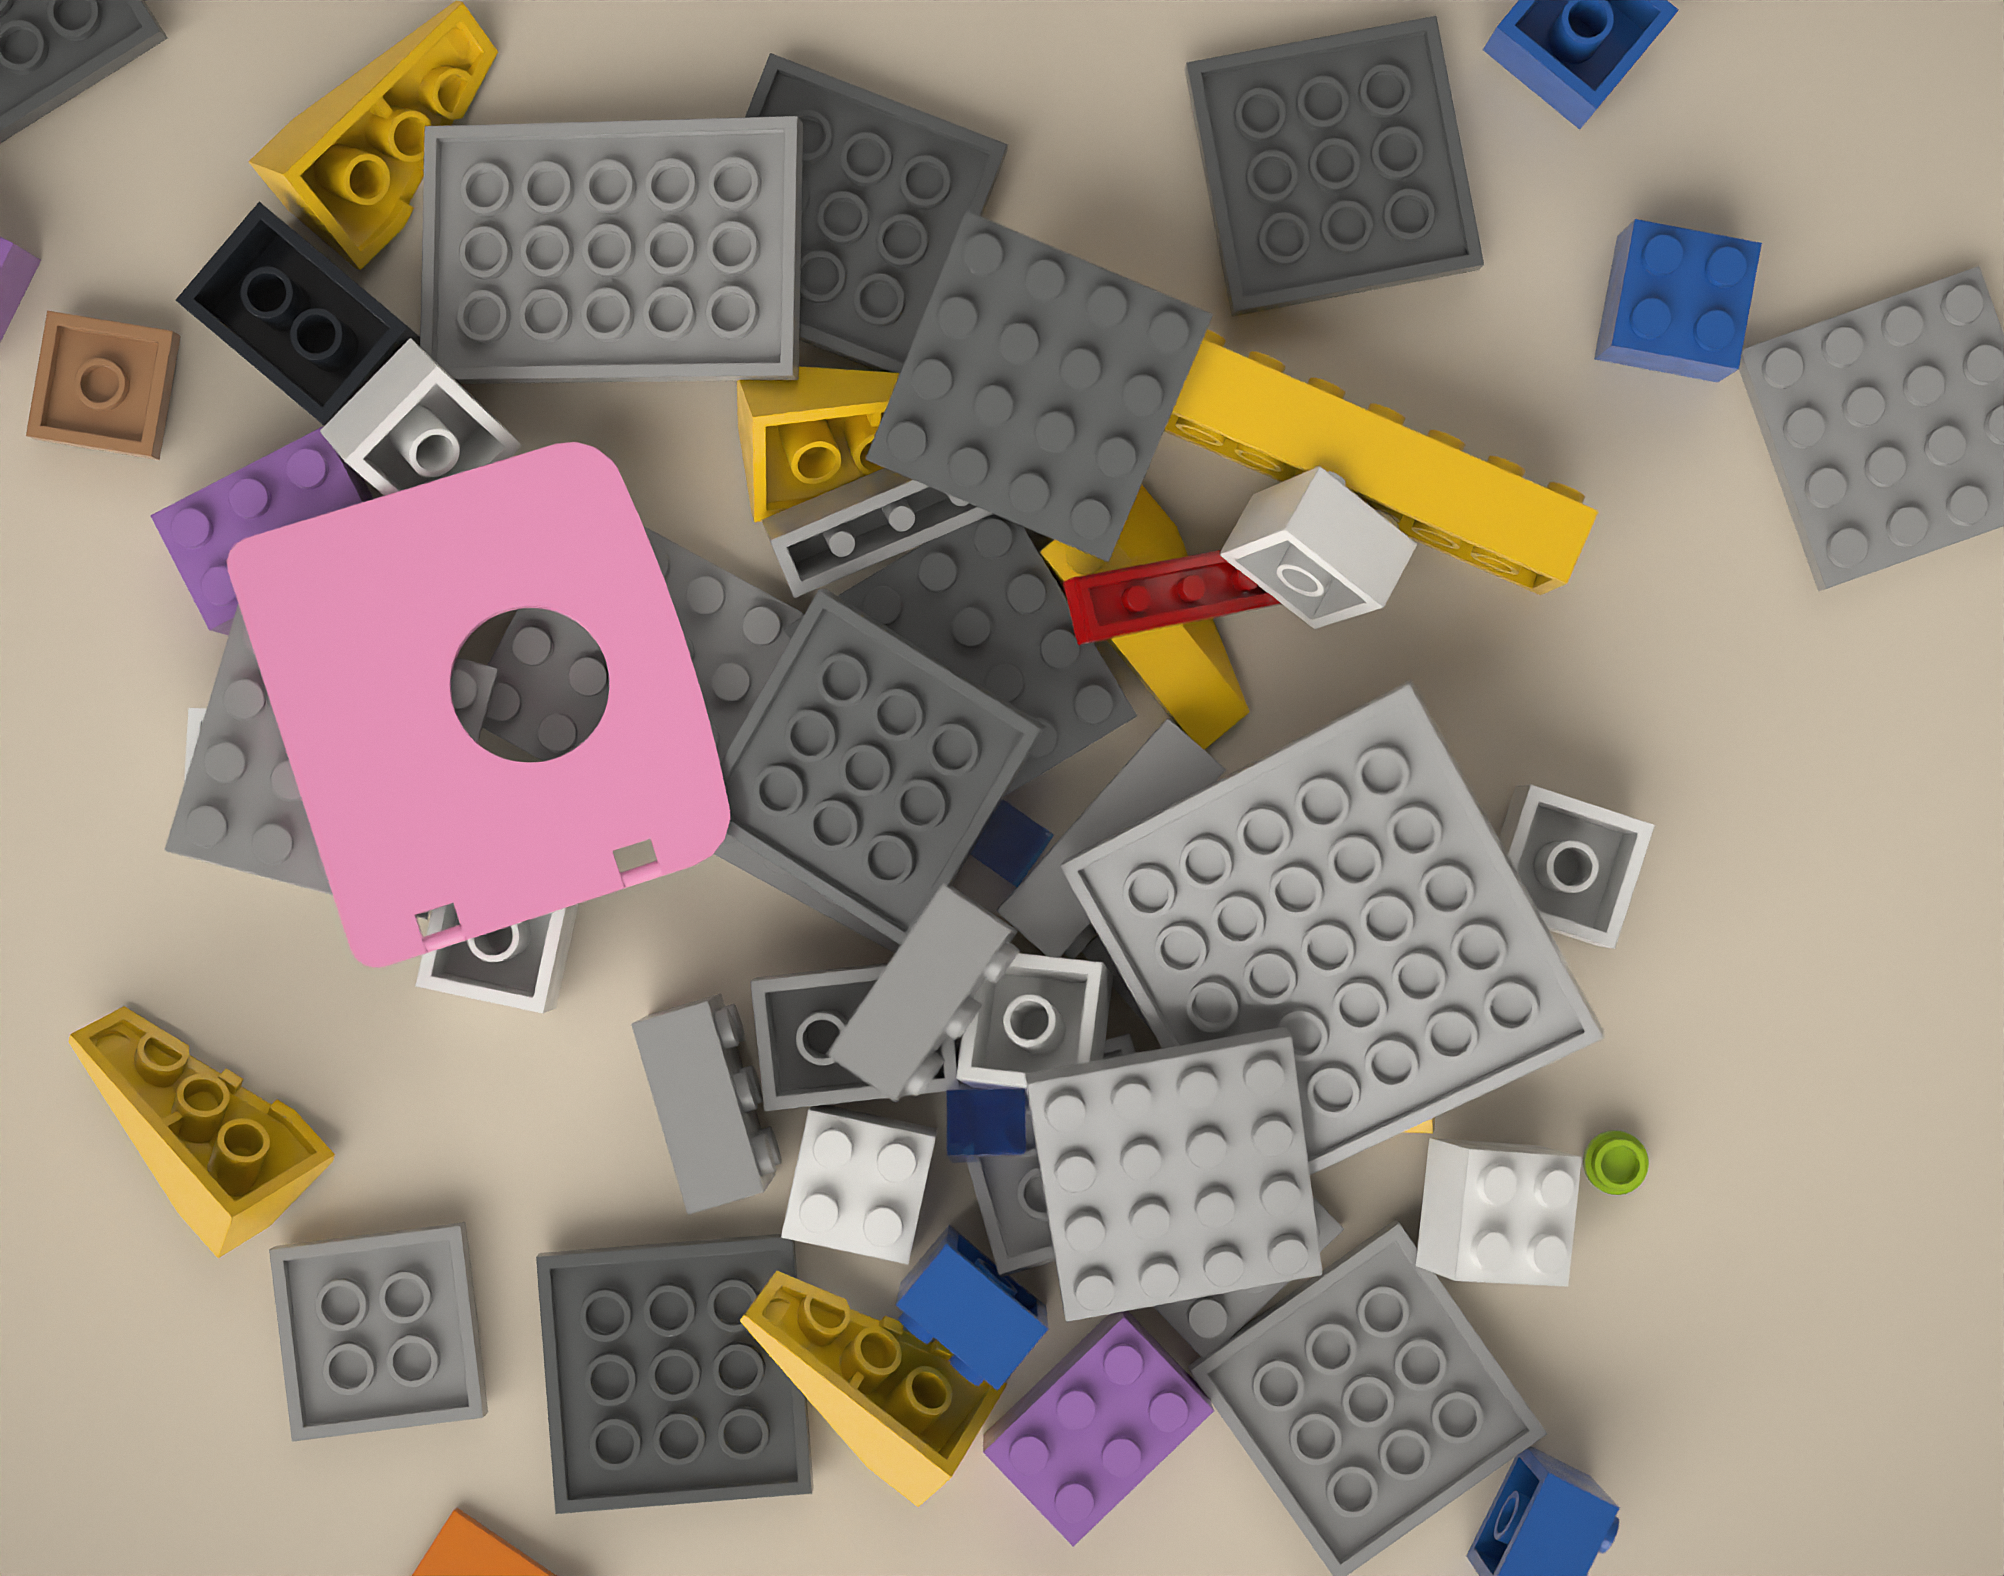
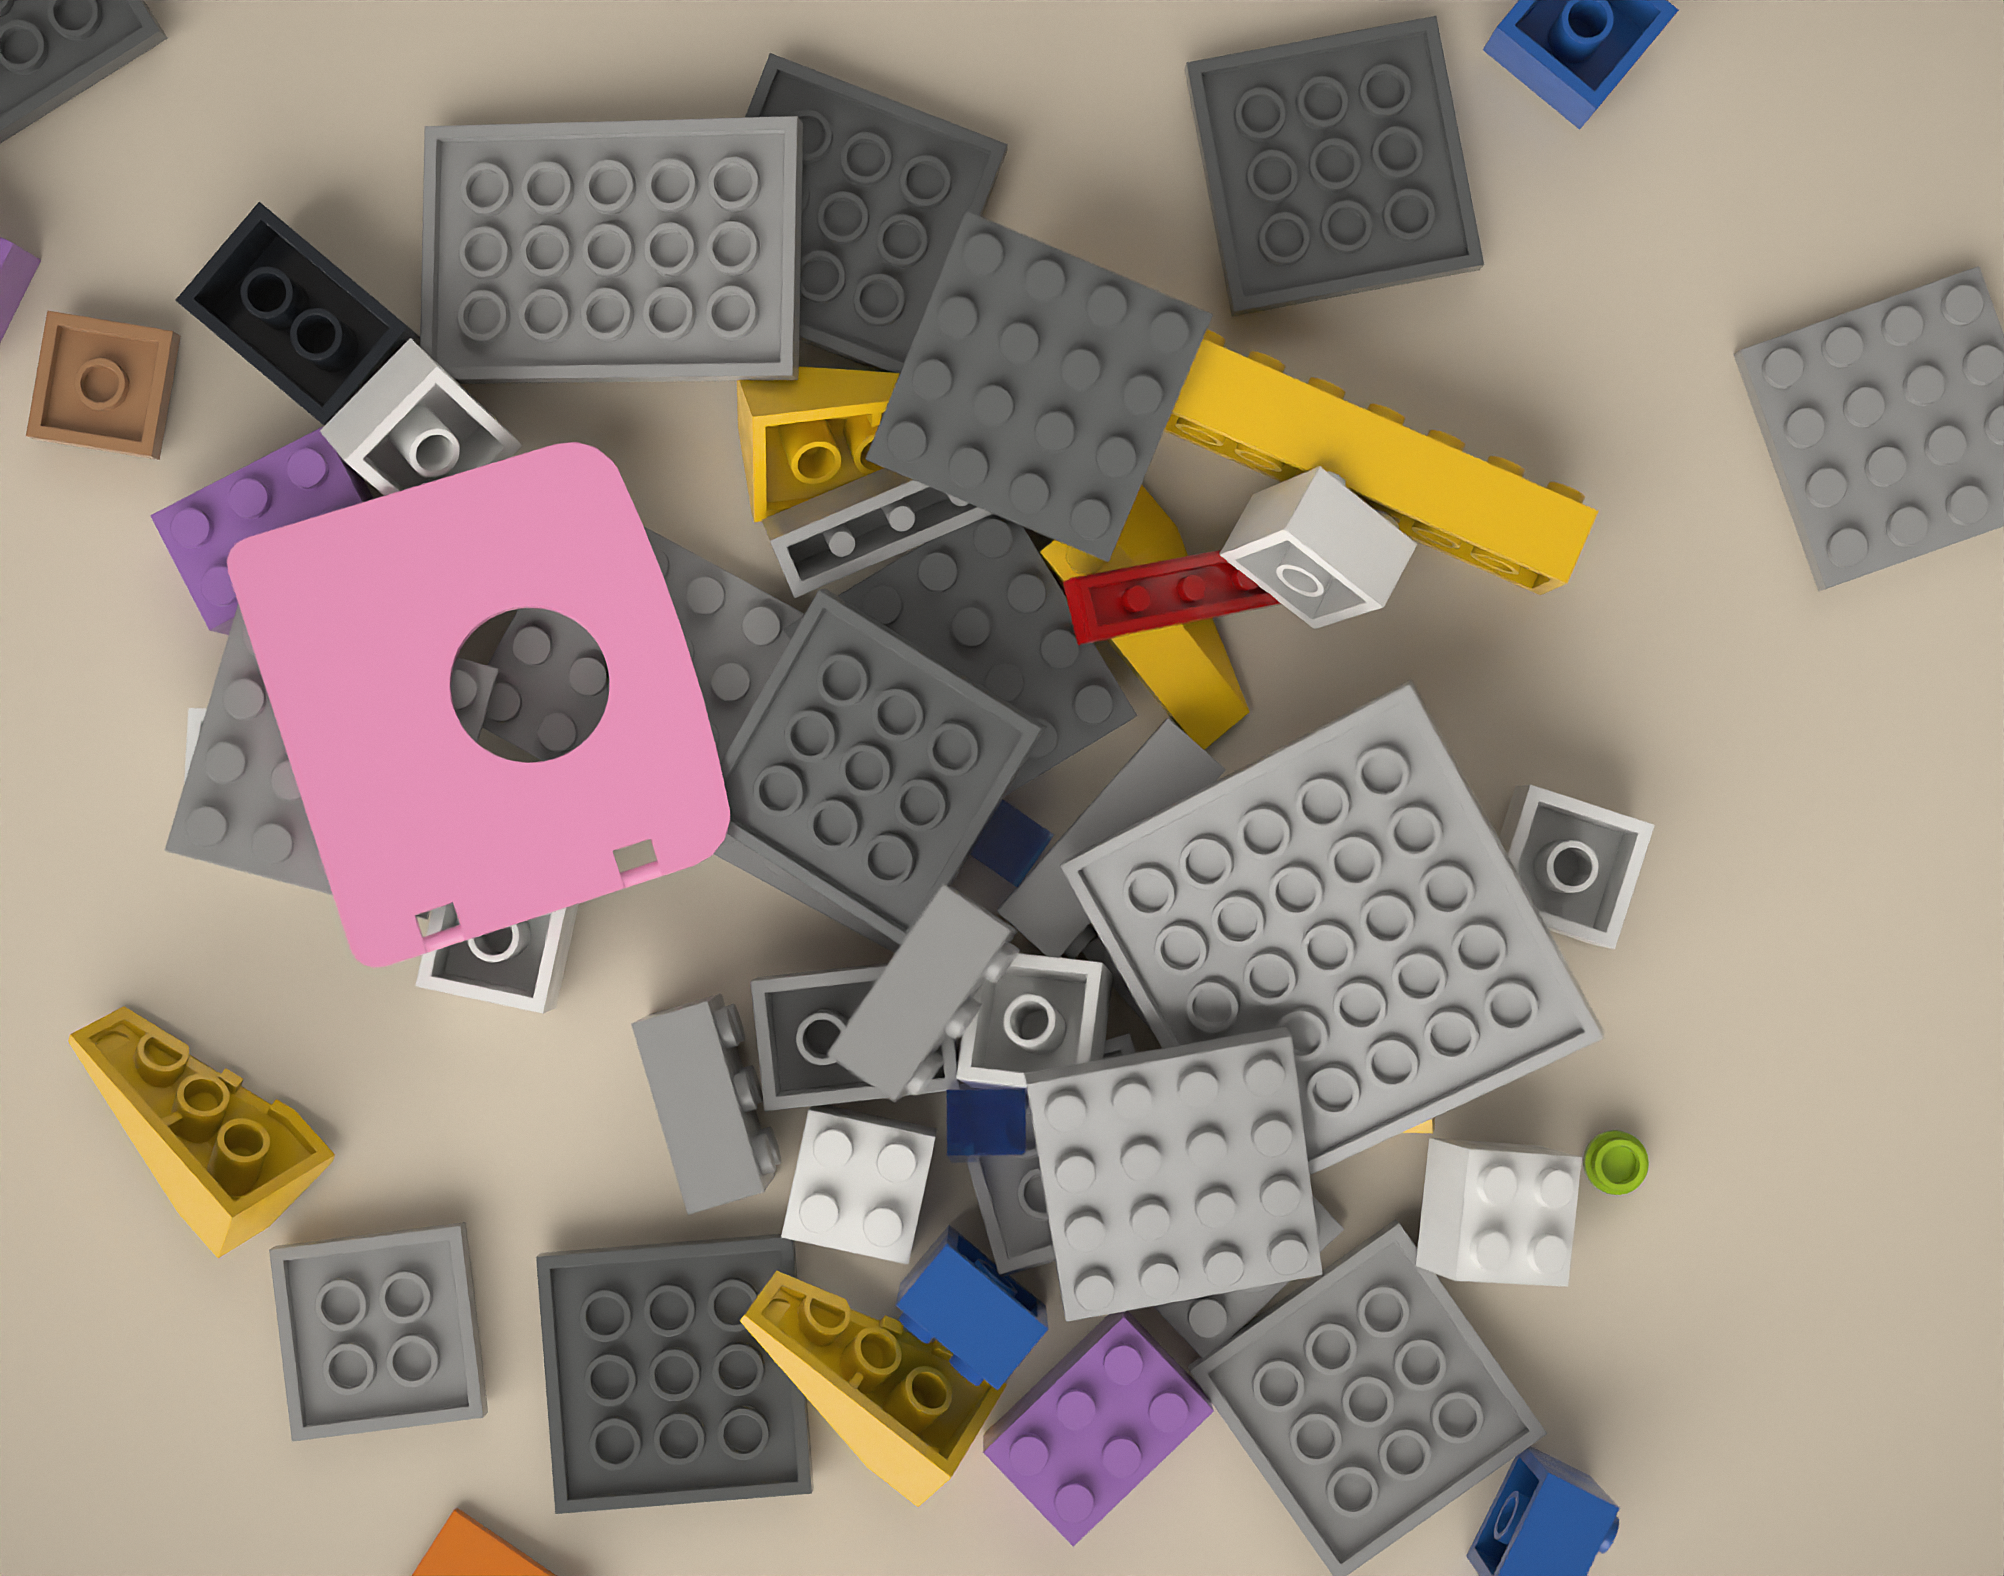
(360, 149): yellow wedge -> none
(1678, 301): blue brick -> none

